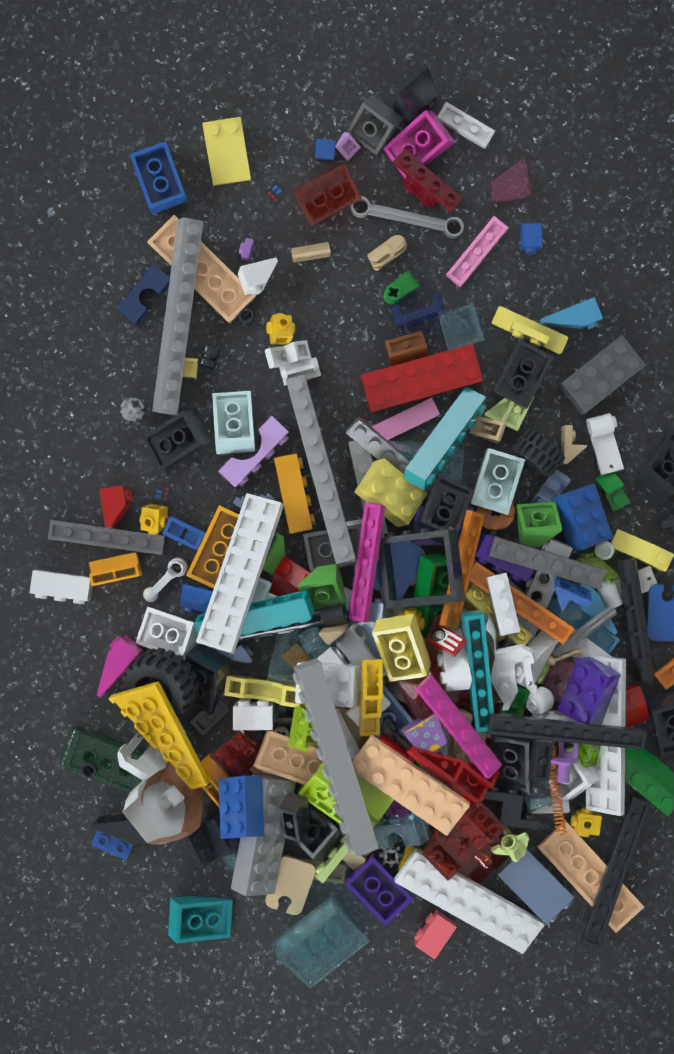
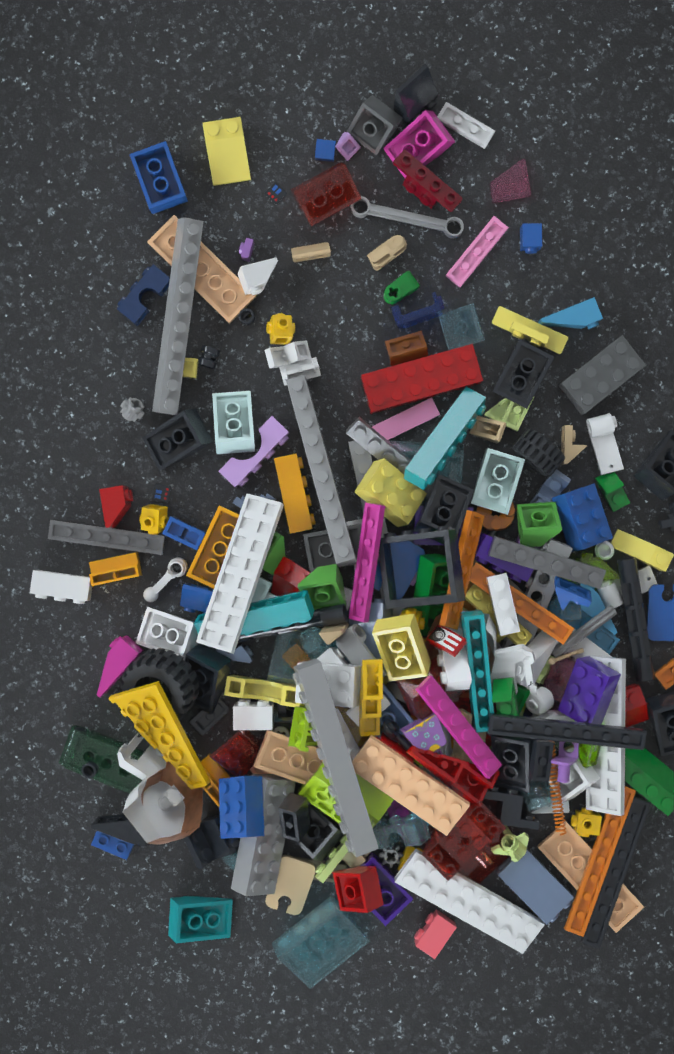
(358, 889): none -> red slope
(505, 696): none -> green slope
(597, 868): none -> orange plate

